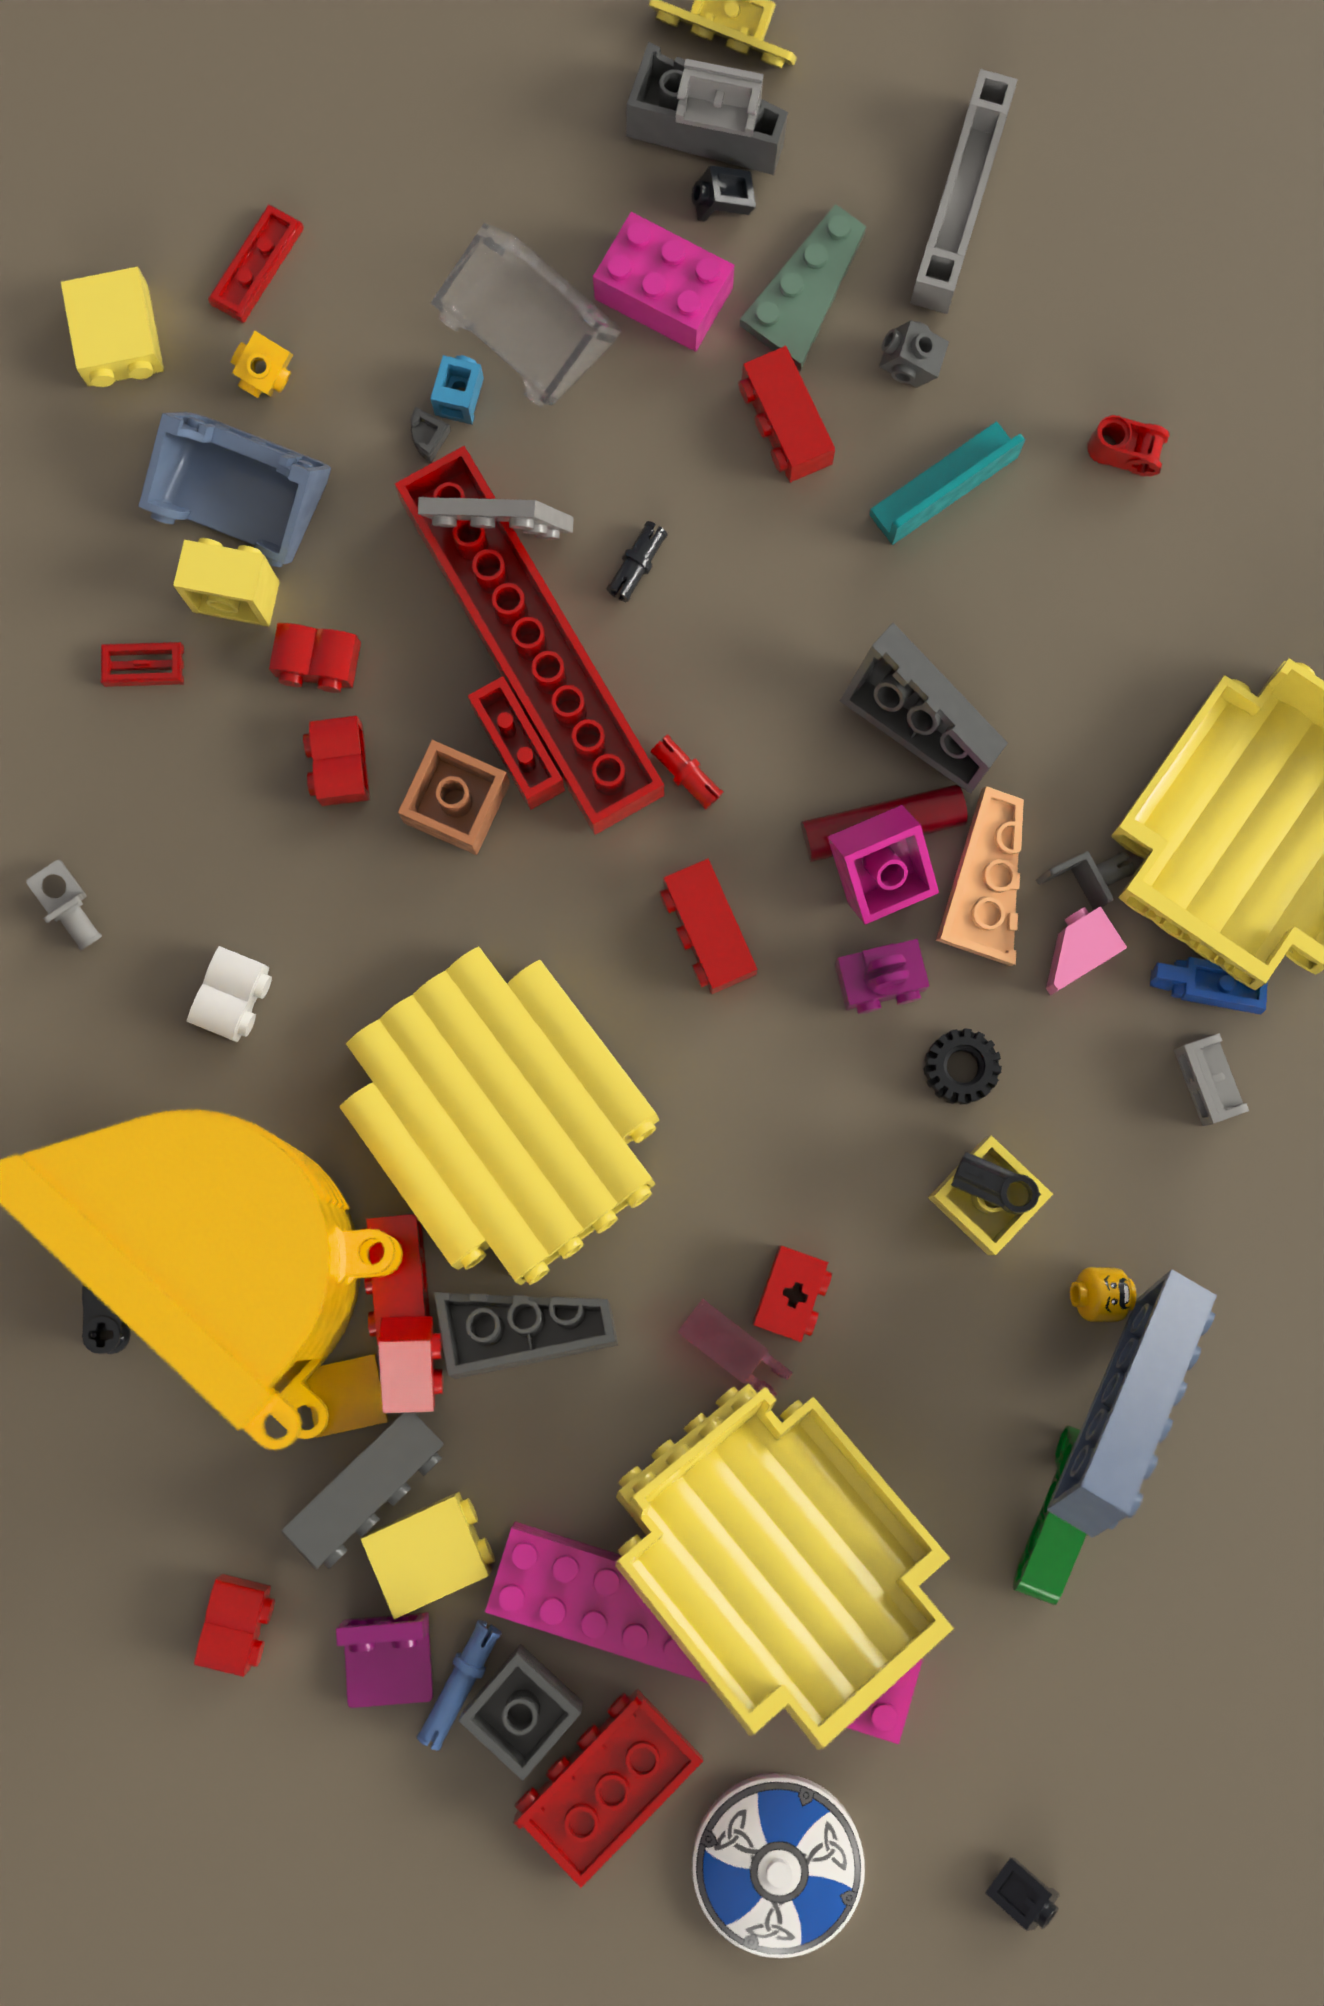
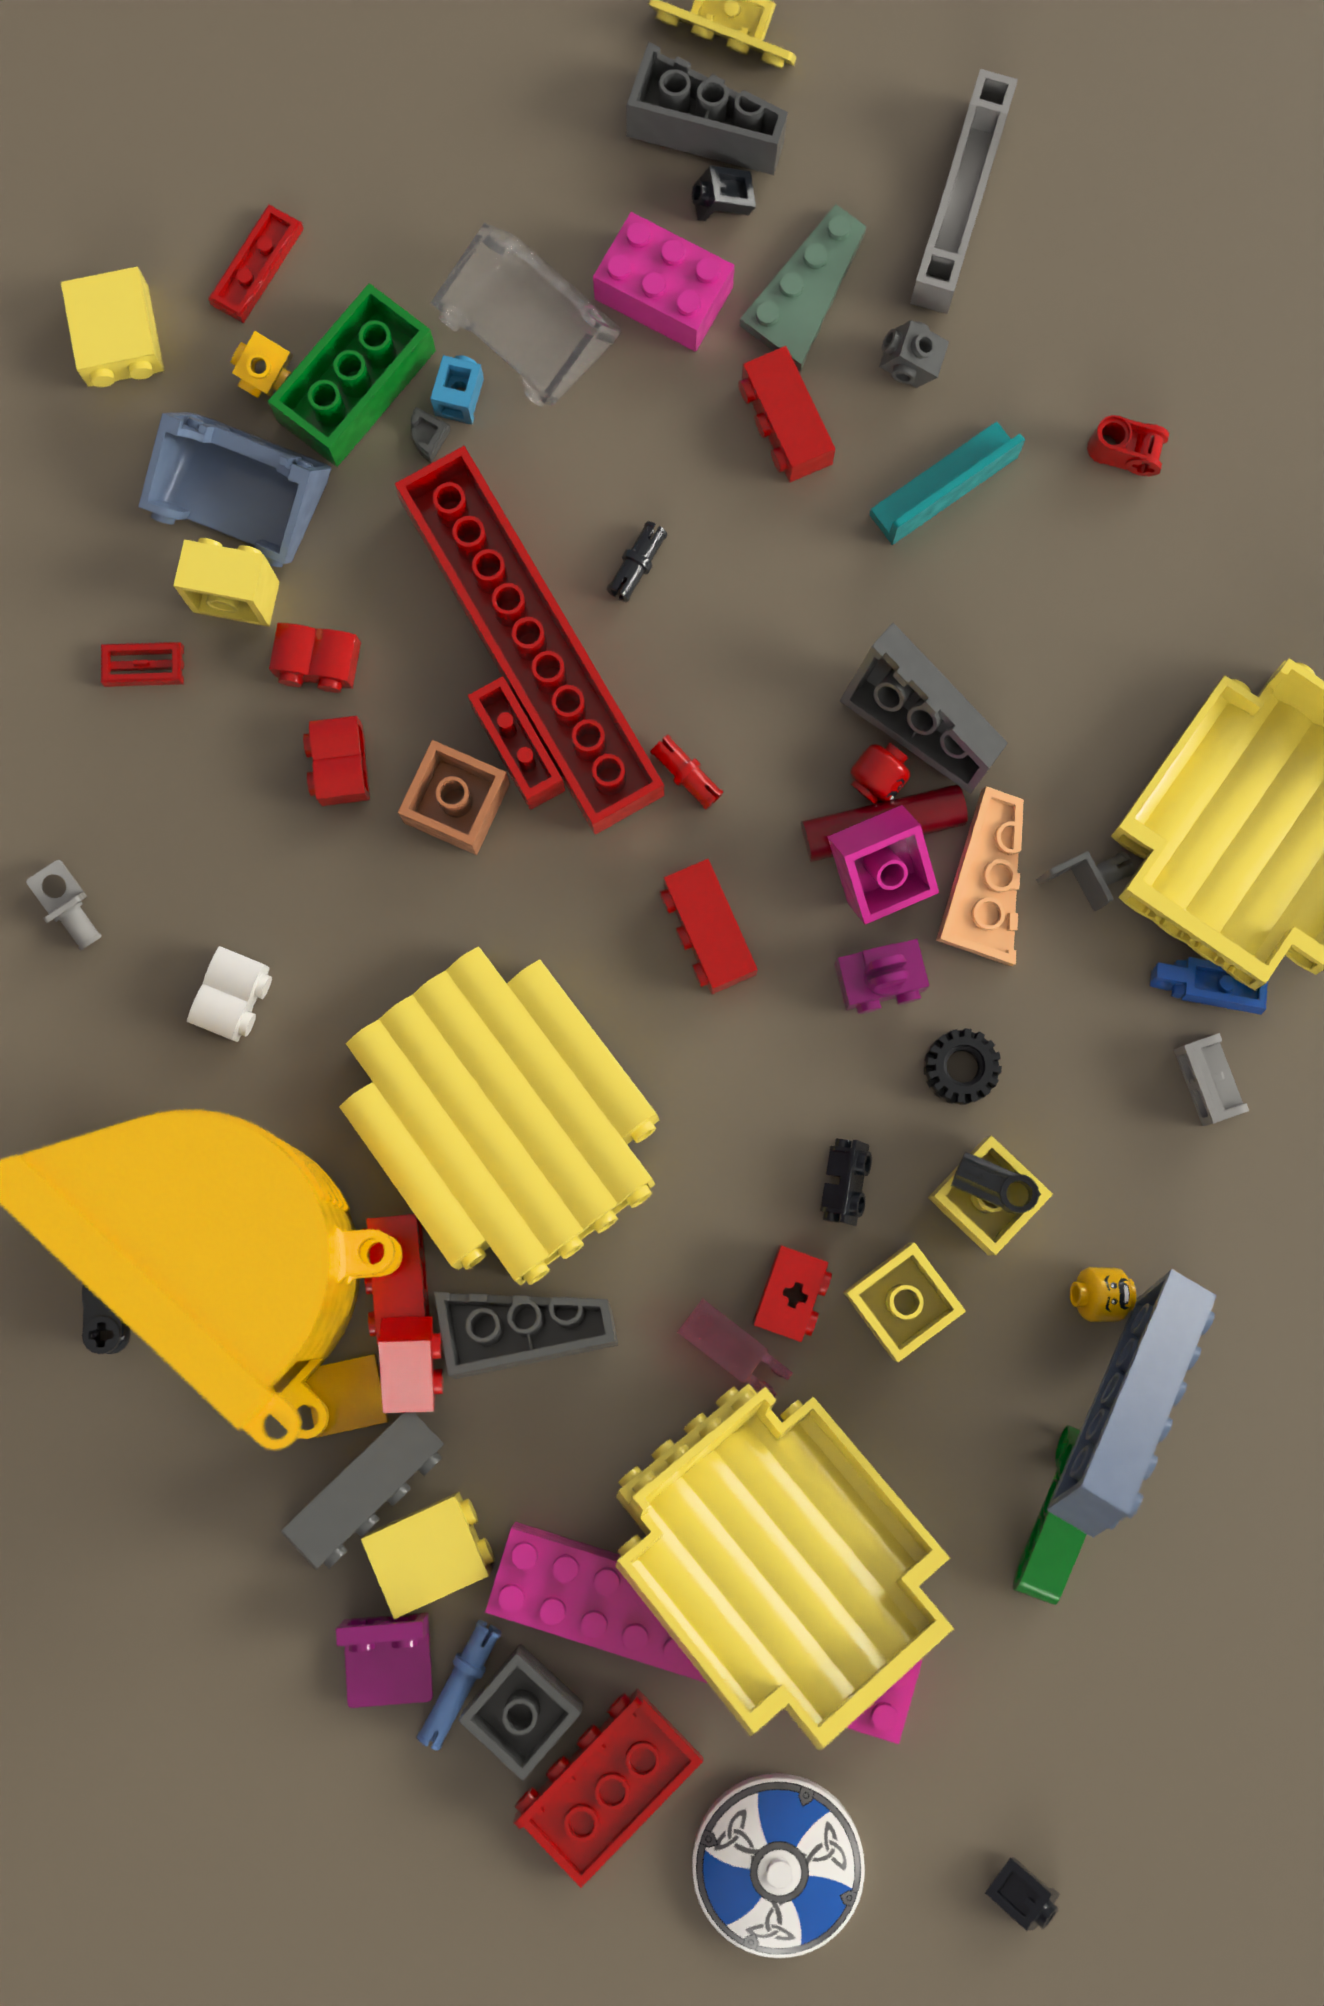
(233, 1625): red brick -> none
(352, 375): none -> green brick
(521, 514): light grey plate -> none
(719, 98): light grey hinge -> none
(851, 1167): none -> black hinge
(880, 773): none -> red head
(904, 1301): none -> light yellow brick
(1082, 947): bright pink slope -> none

